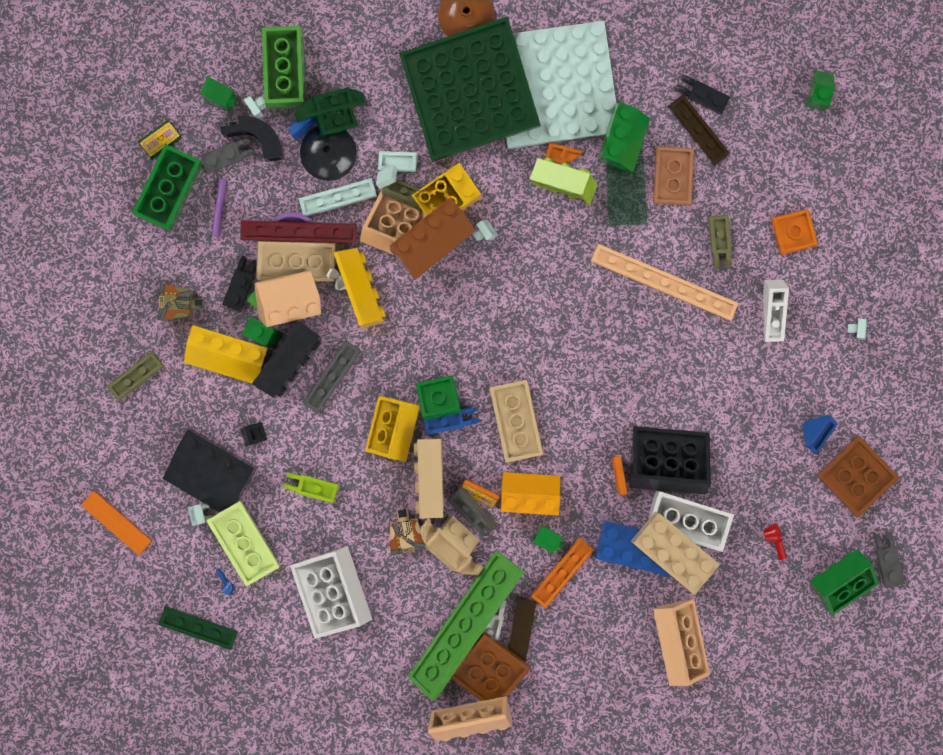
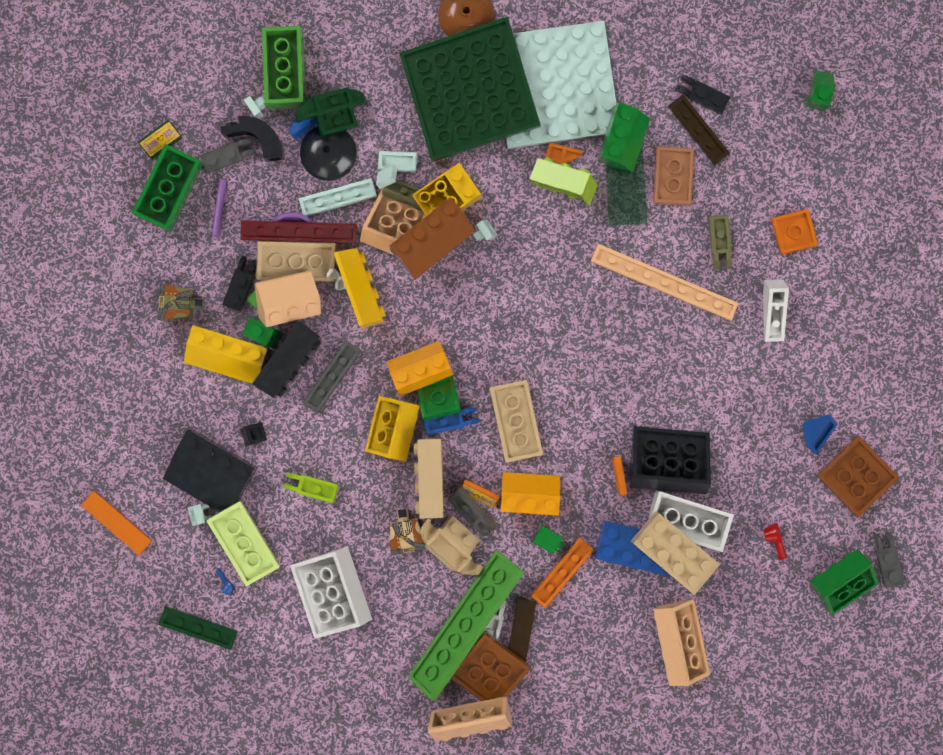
(135, 376): olive tile -> none
(218, 95): green slope -> none
(419, 368): none -> light orange slope
(860, 329): light aqua tile -> none

